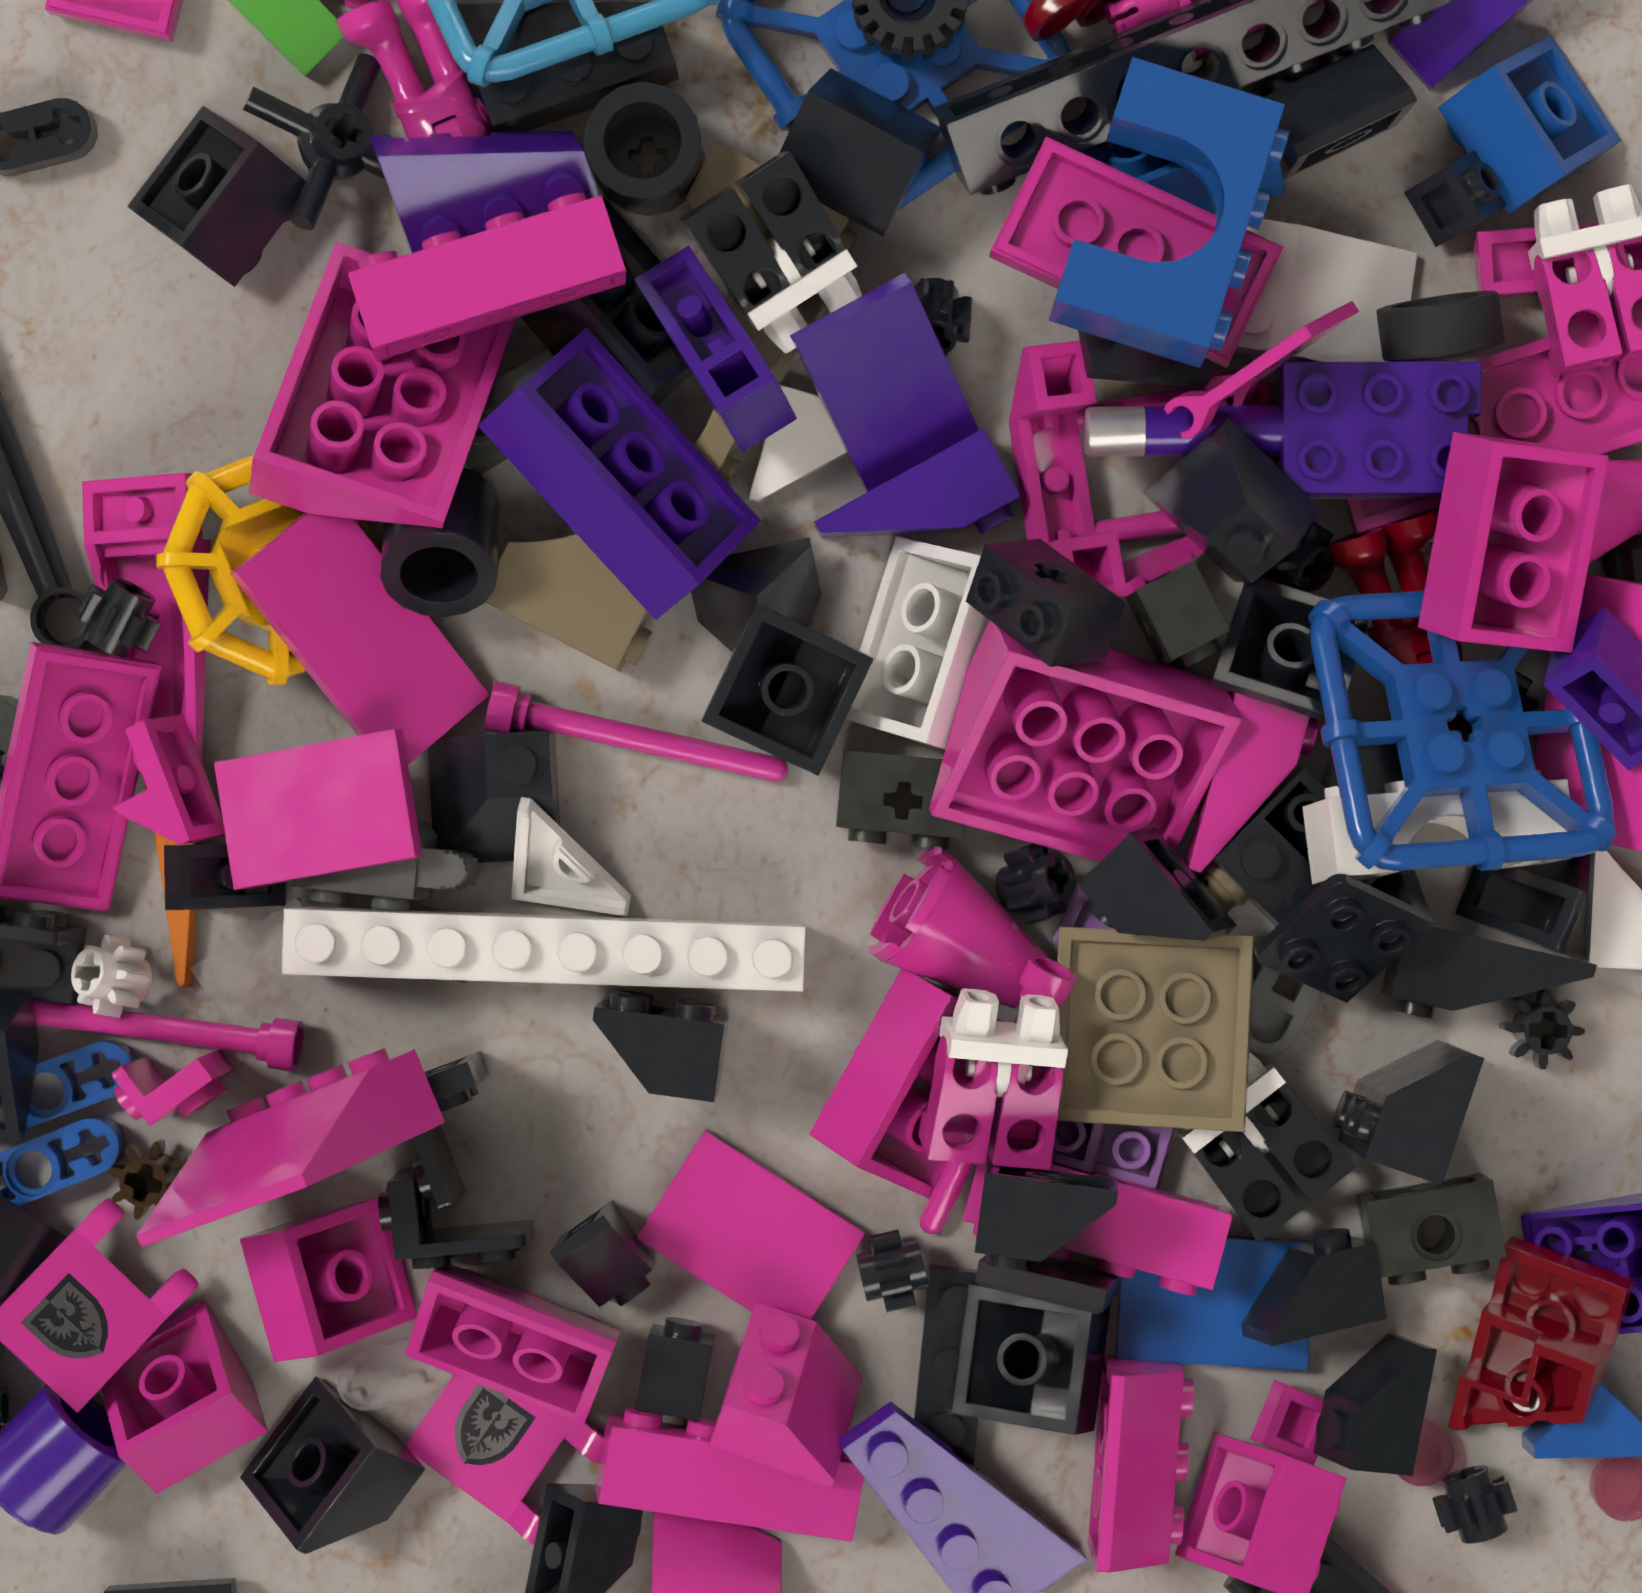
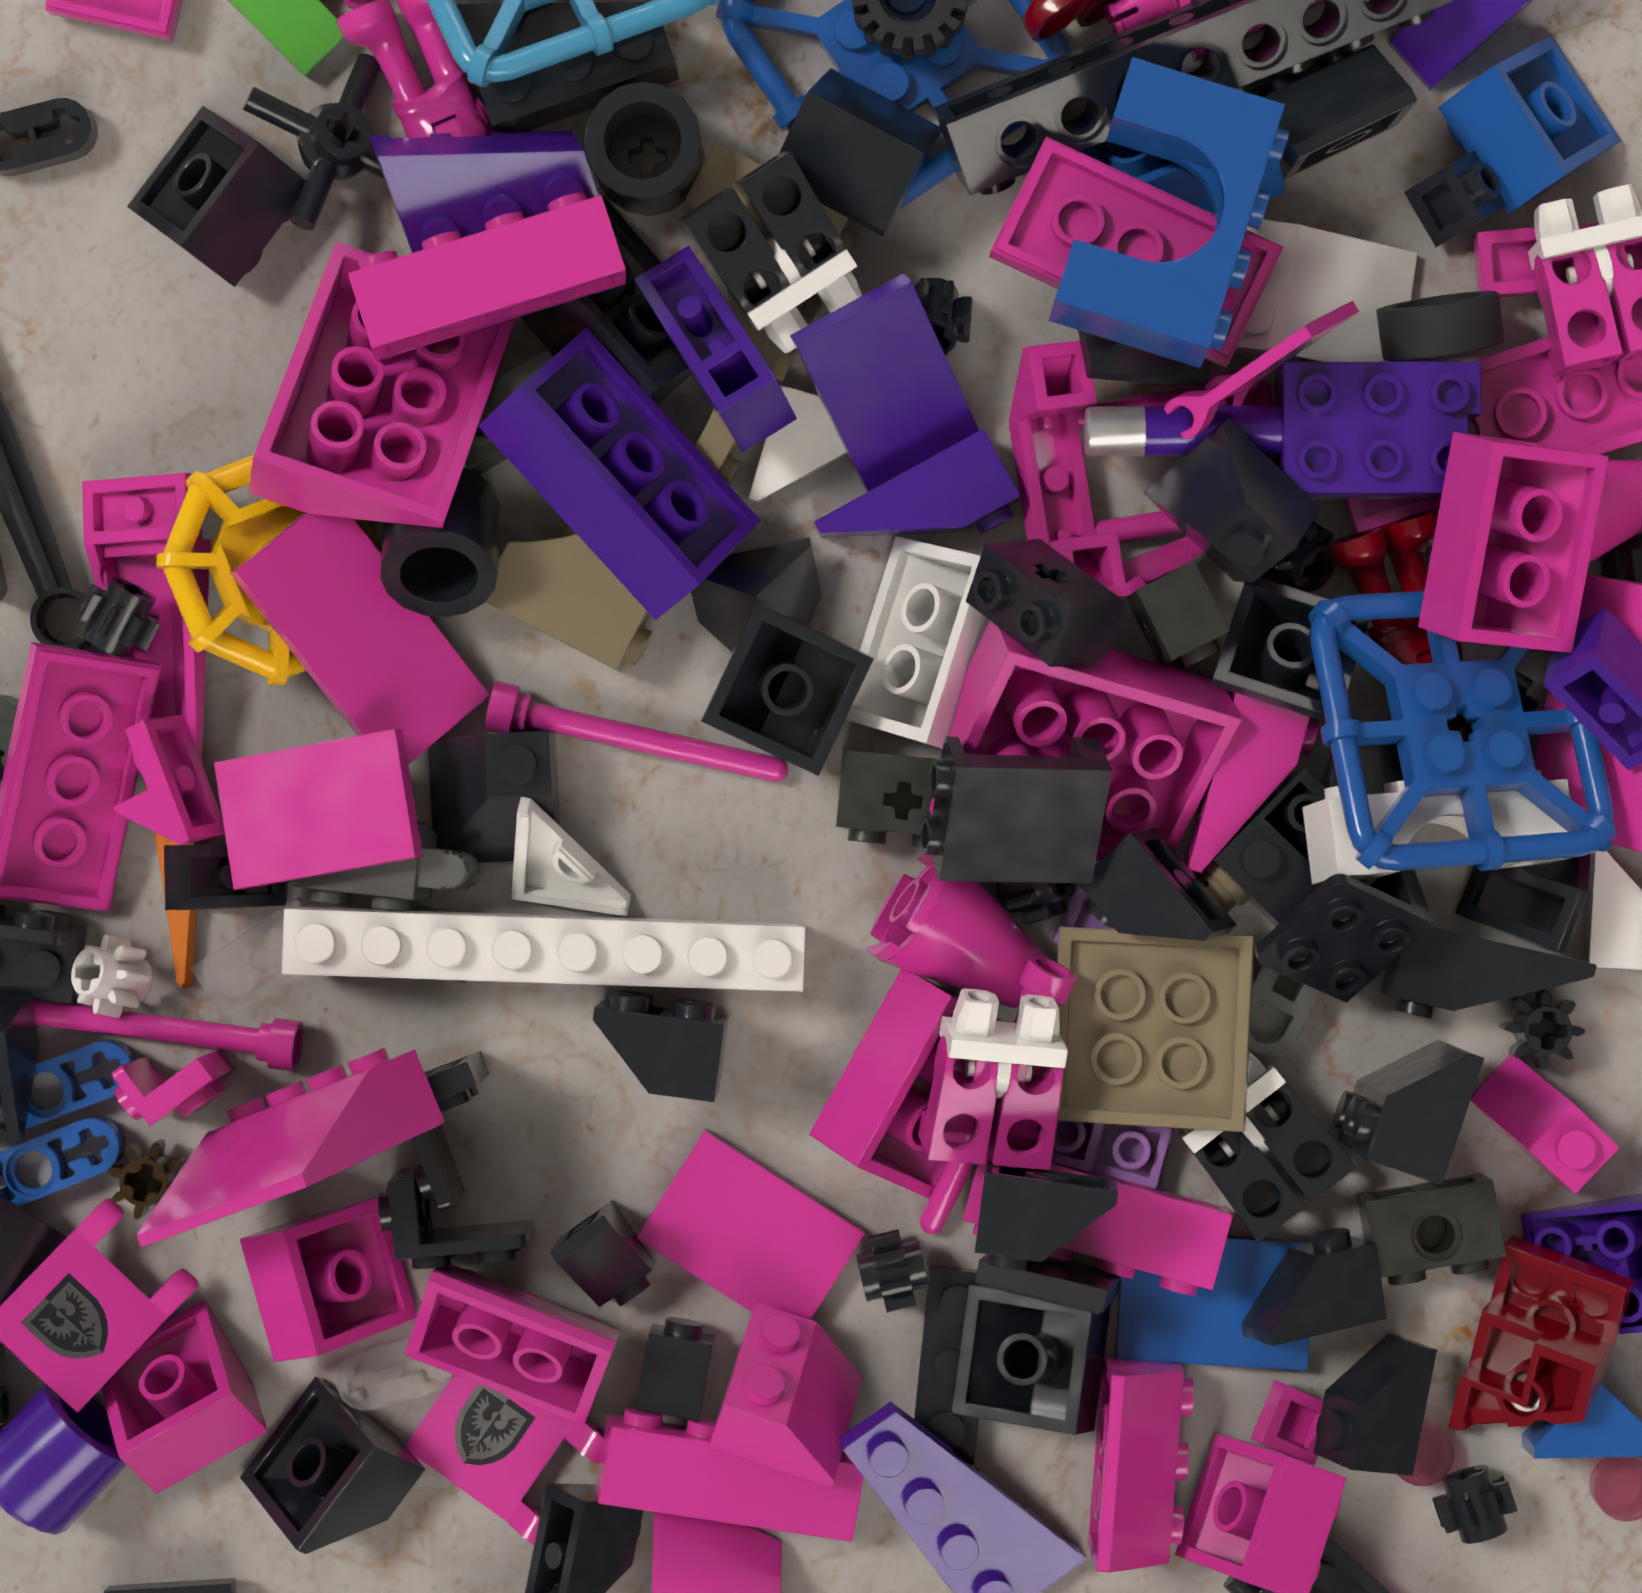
(1016, 814): none -> black panel
(1543, 1124): none -> dark pink slope

